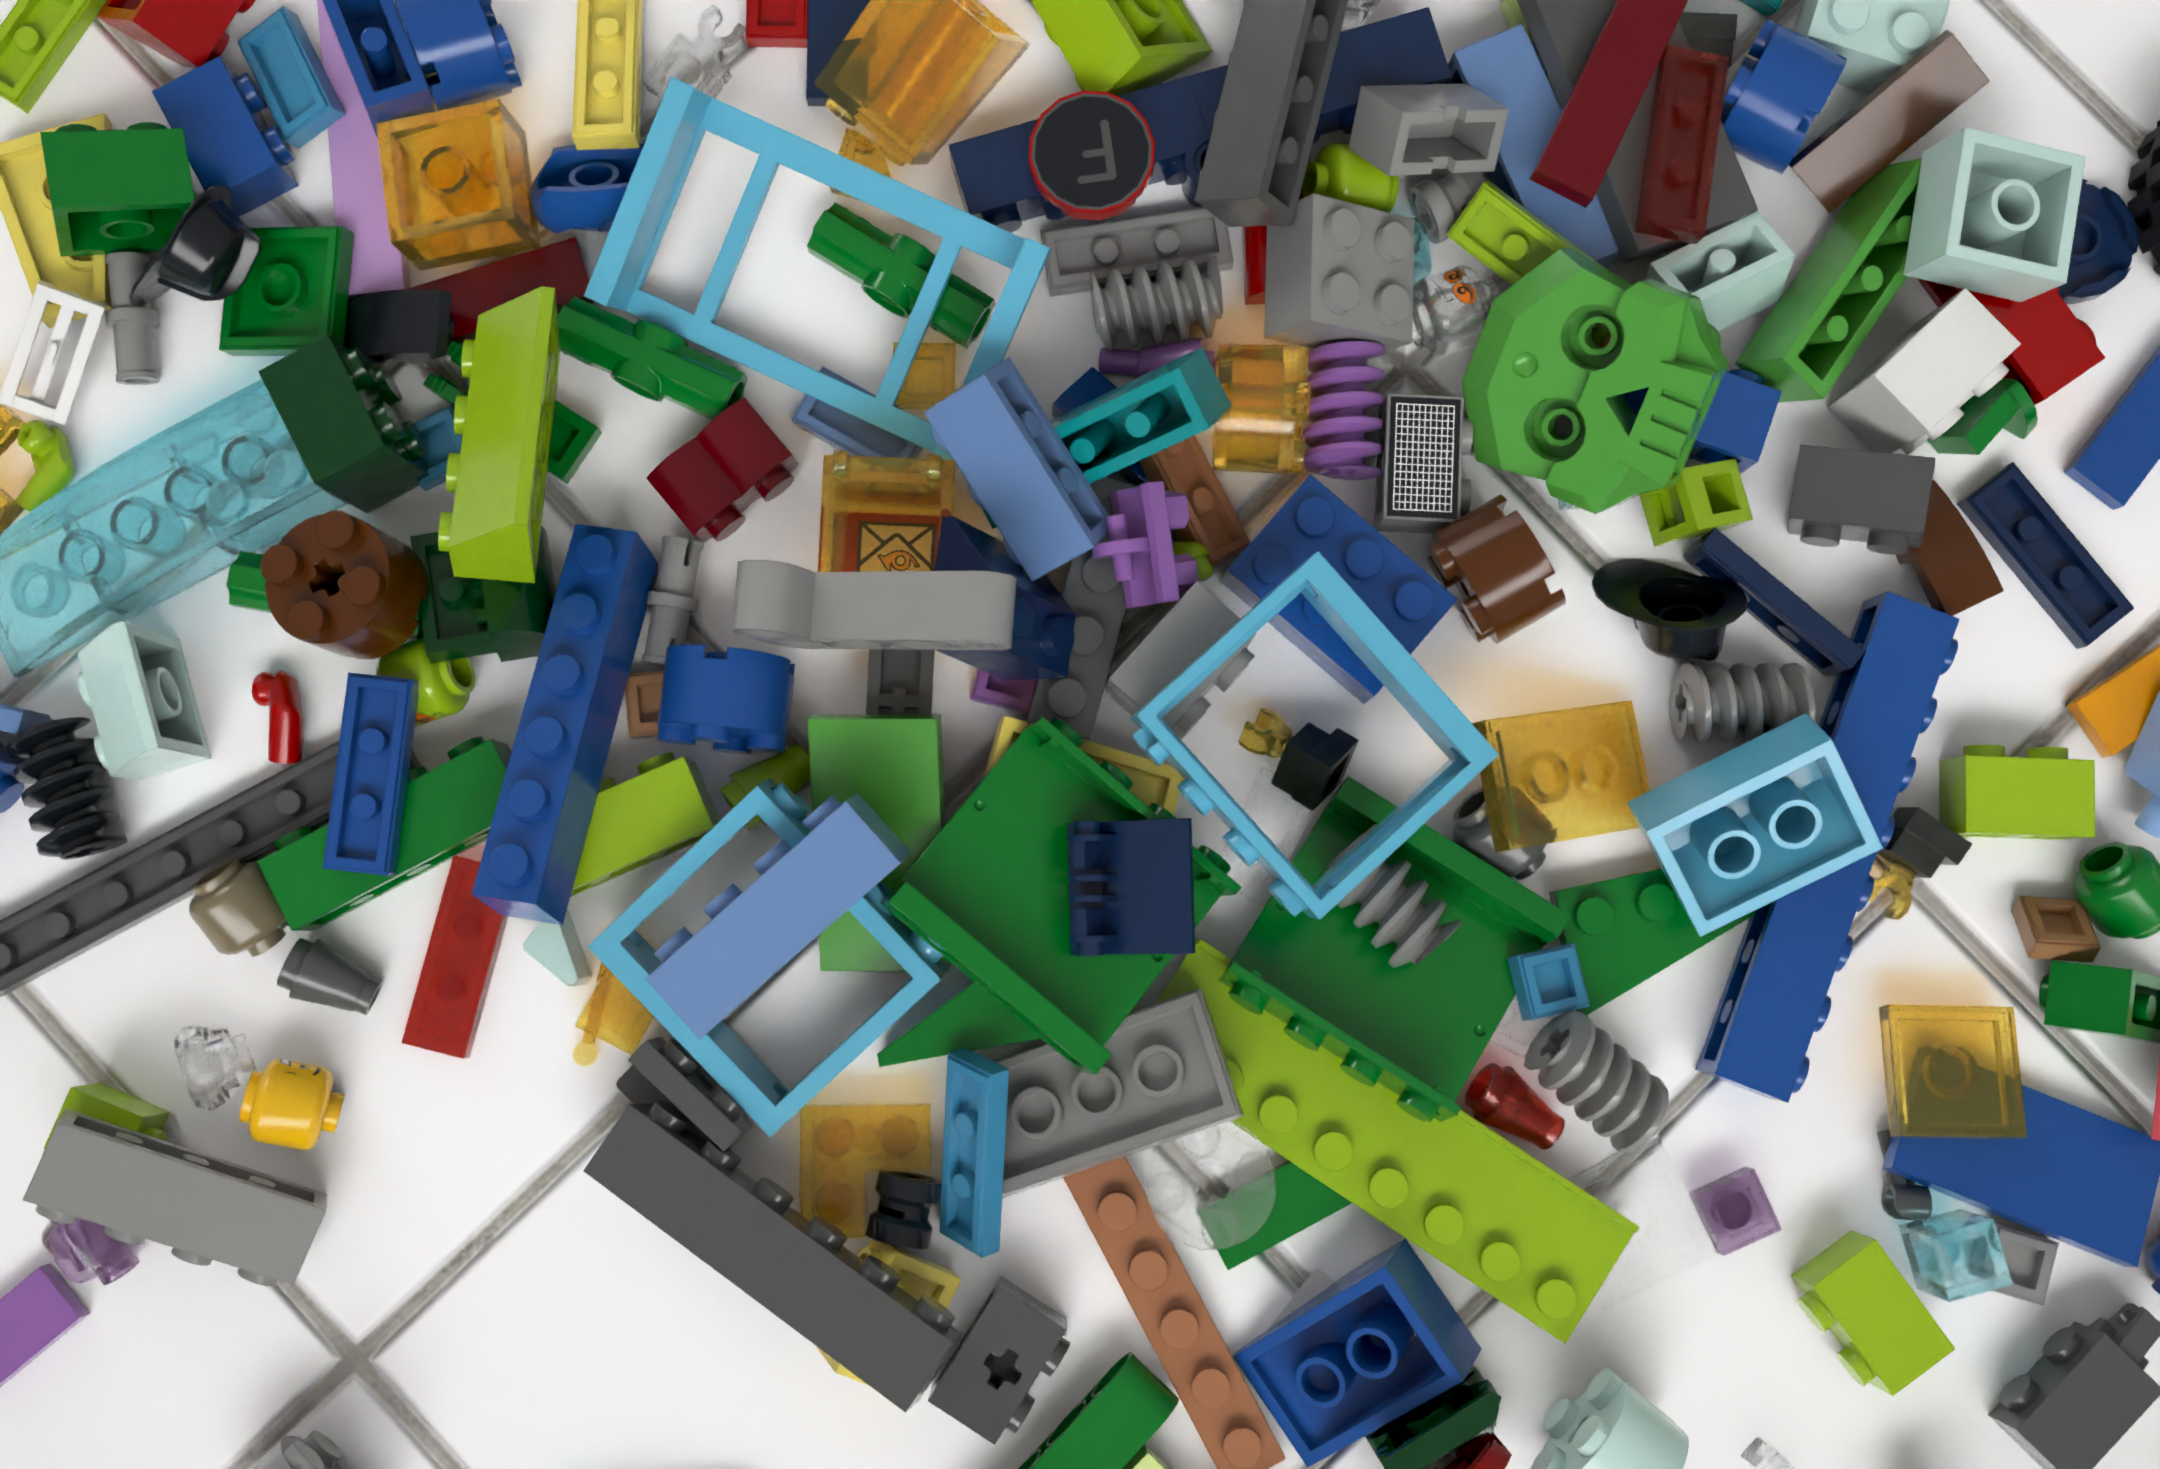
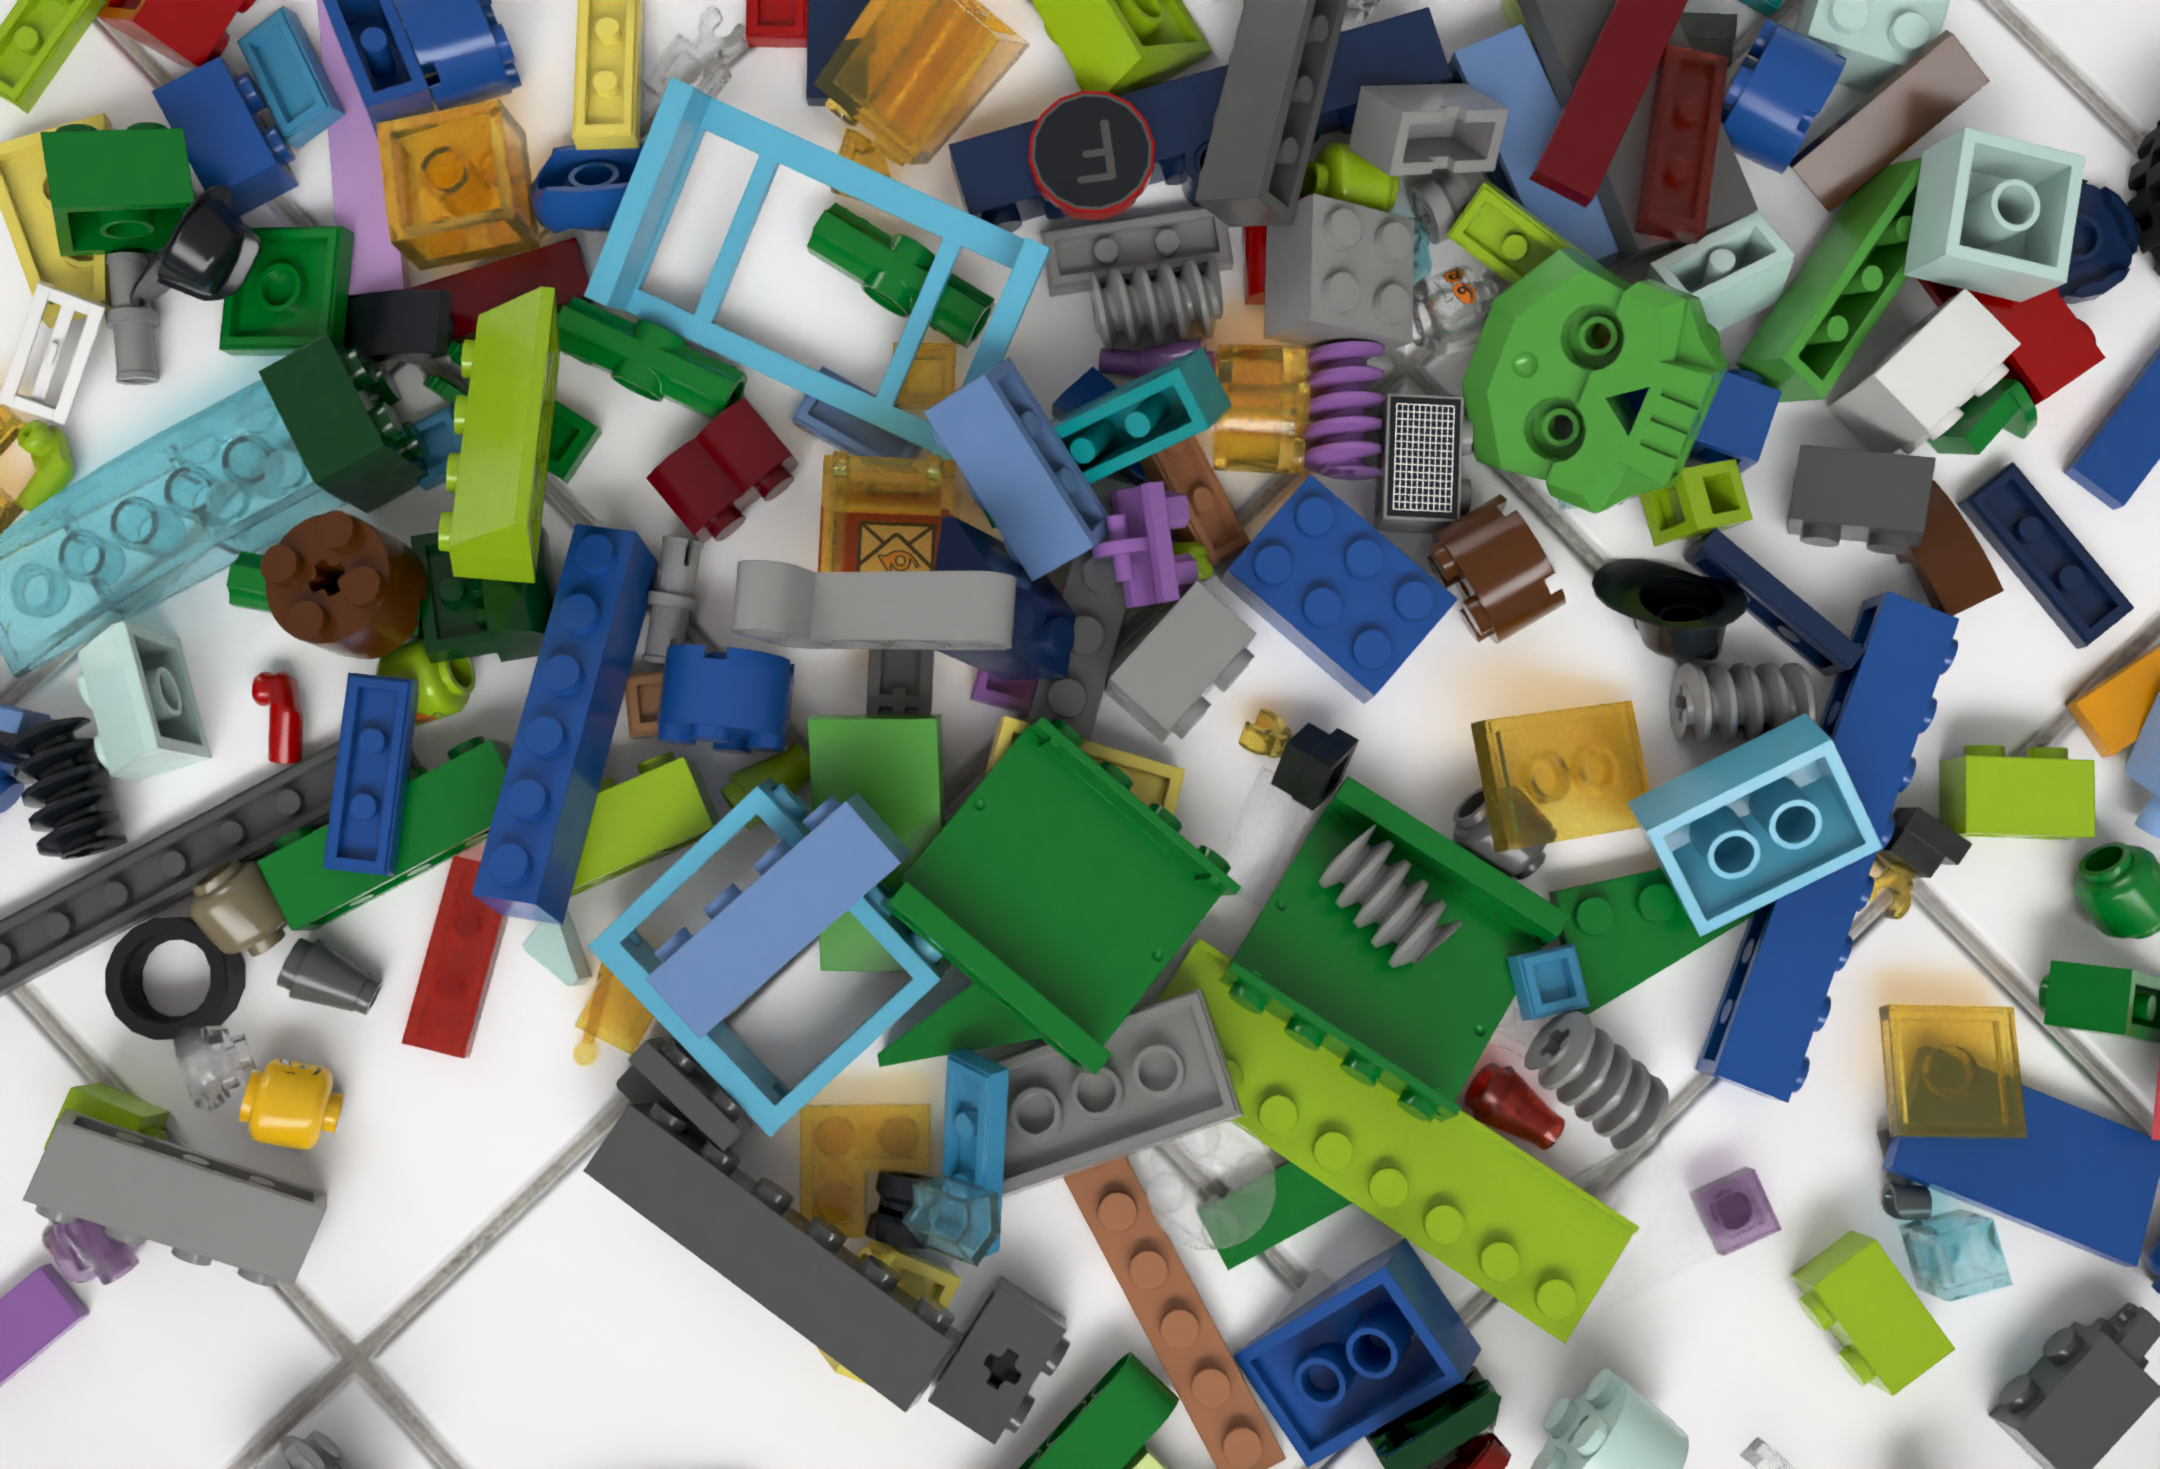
(125, 979): none -> black tyre
(954, 1218): none -> clear light blue piece
(1131, 887): dark blue hinge -> none
(1399, 674): medium azure window -> none
(2028, 1262): light grey tile -> none
(2055, 929): medium nougat tile -> none

